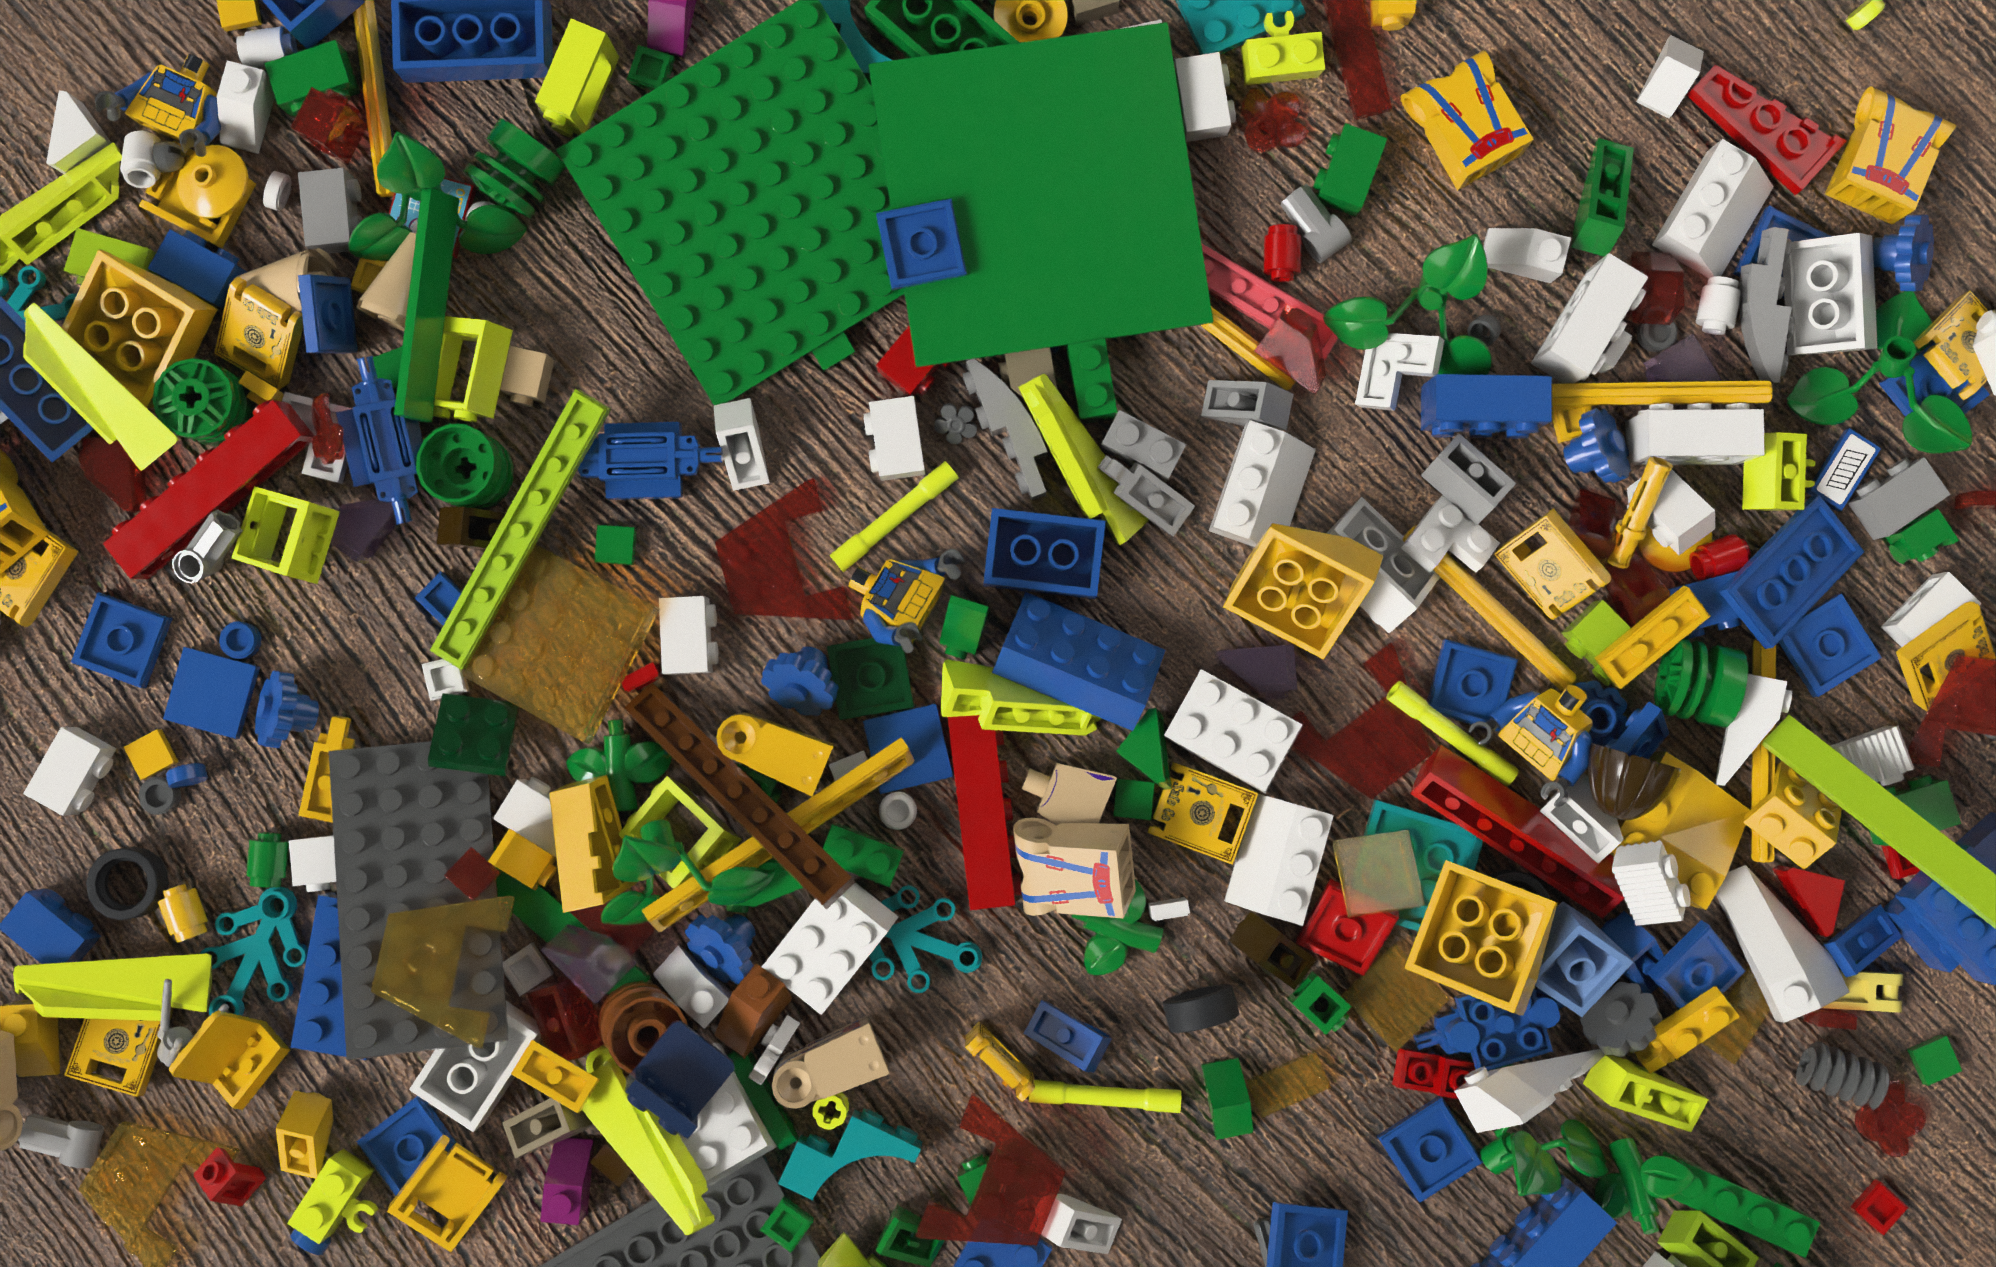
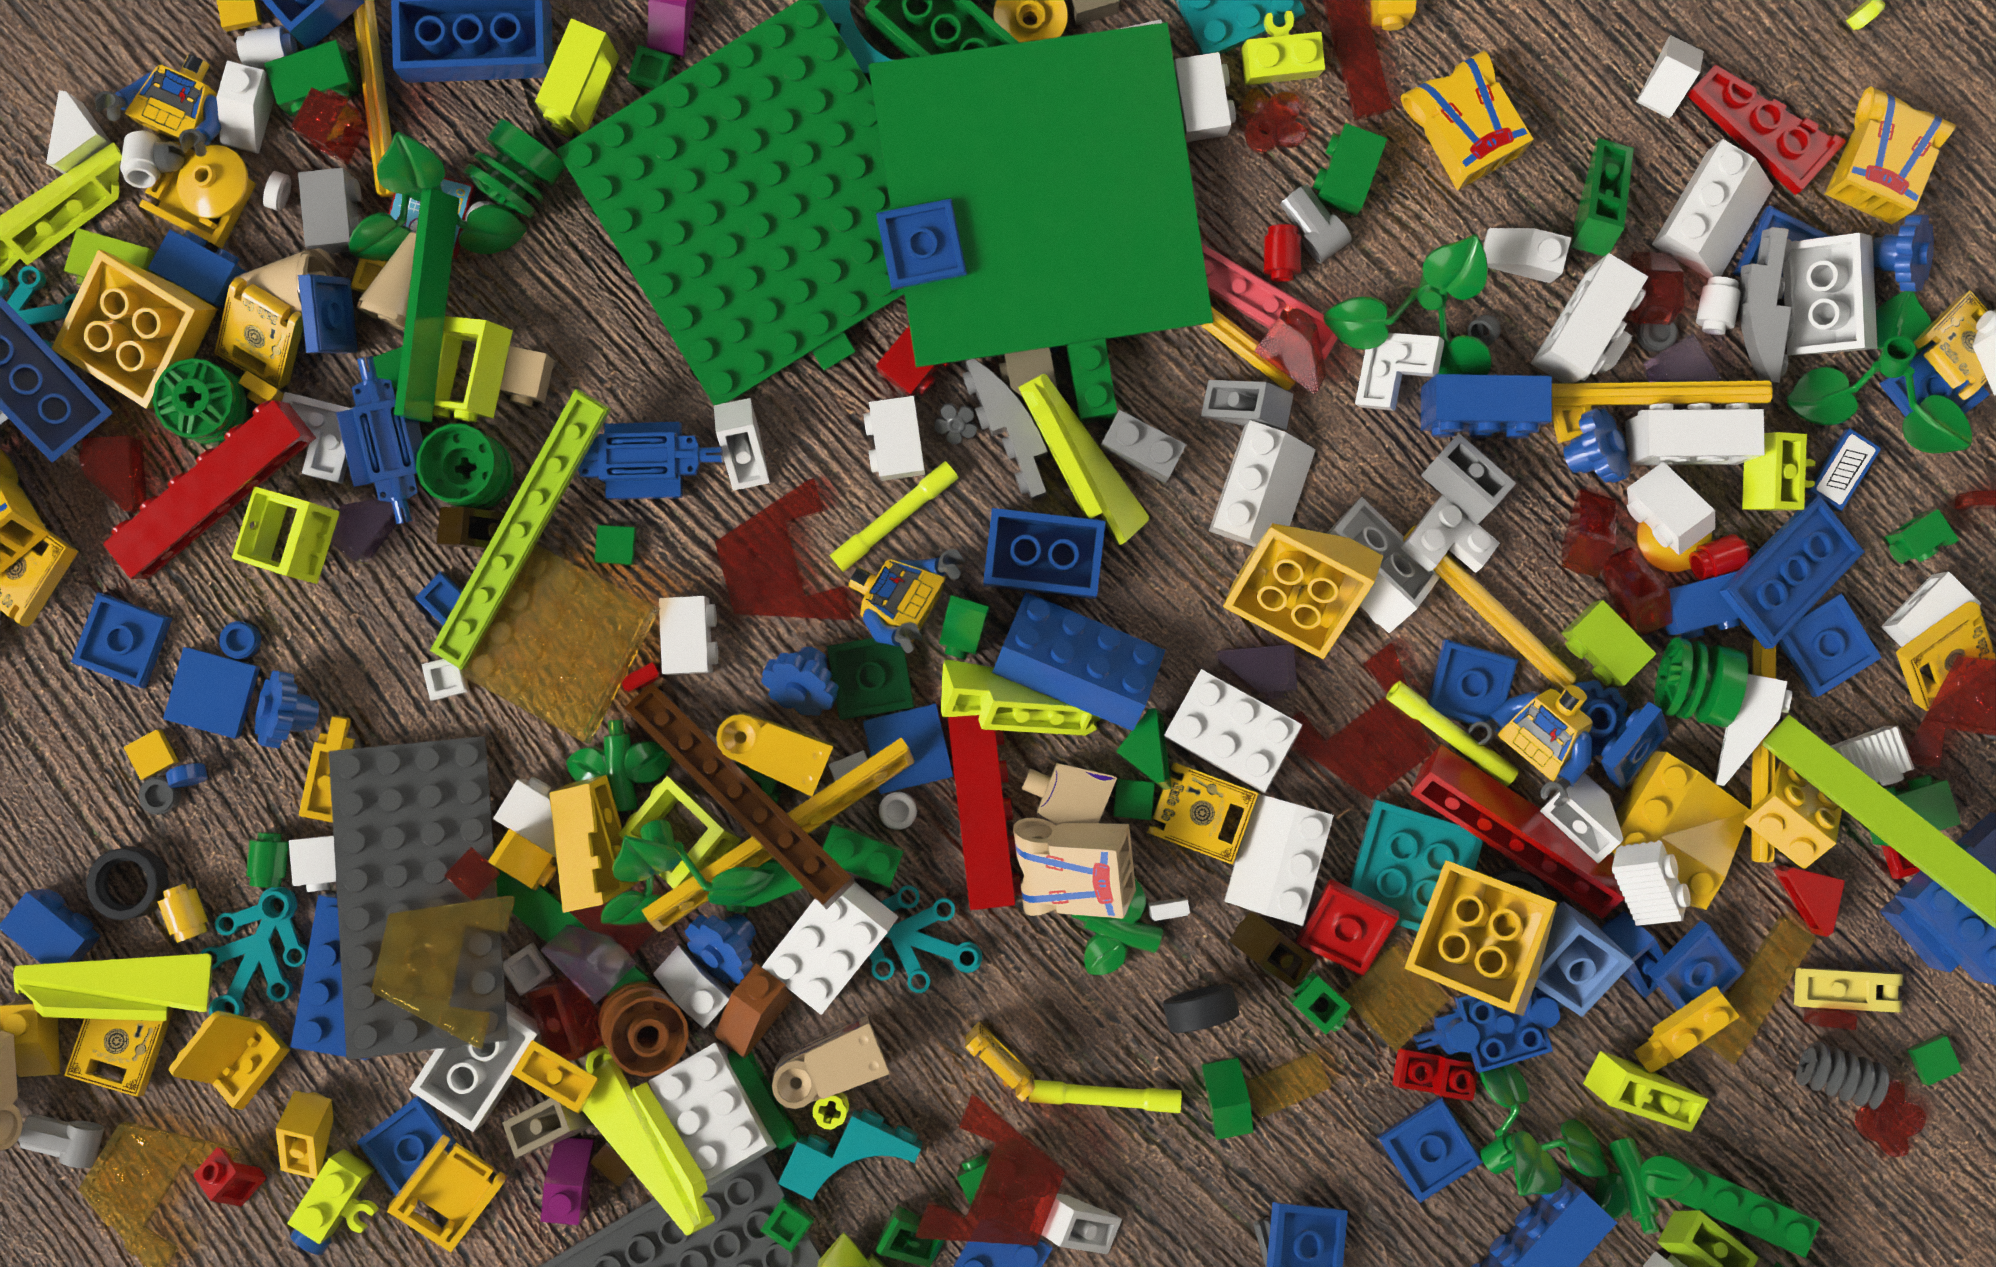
(70, 771): white brick -> none
(93, 390): neon yellow wedge -> none
(172, 1039): light grey plant -> none
(207, 547): light grey piece -> none
(329, 439): clear red plate -> none
(473, 734): dark green plate -> none
(678, 1078): dark blue bracket -> none
(775, 1041): white plate -> none
(1068, 1037): blue plate -> none
(1148, 495): light grey plate -> none
(1378, 873): clear yellow tile -> none
(1519, 1091): white wedge -> none
(1558, 571): yellow container -> none
(1622, 1020): dark grey plant -> none
(1628, 785): dark brown hair -> none
(1632, 527): yellow pin -> none
(1652, 637): yellow tile -> none
(1783, 955): white wedge -> none
(1863, 941): blue plate -> none
(1879, 1207): red tile -> none
(1898, 498): light grey brick -> none

